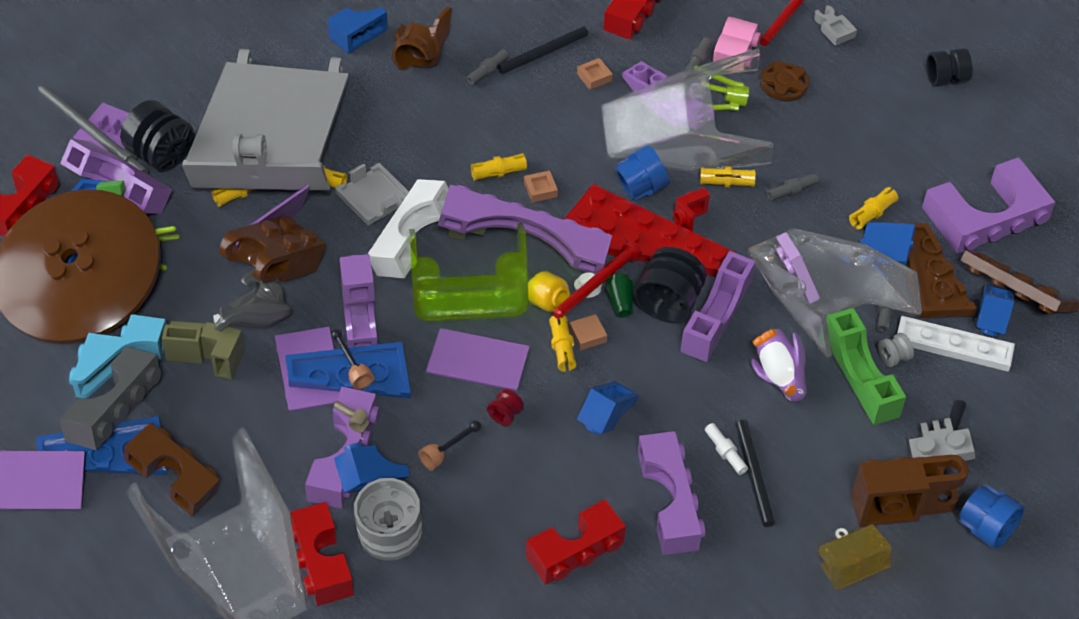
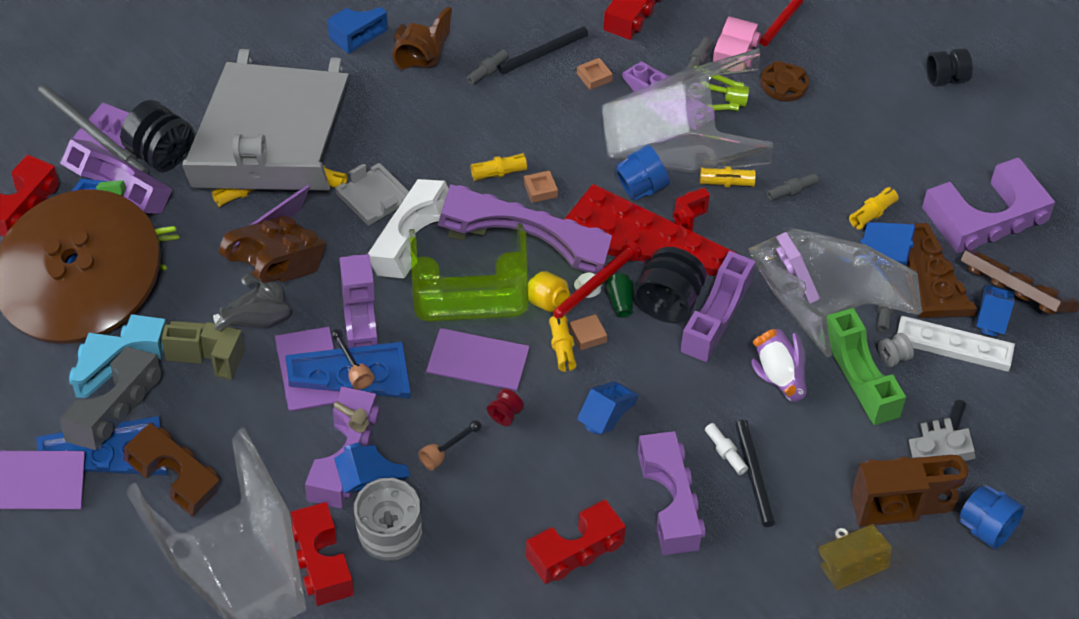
(835, 28): light grey plate -> none

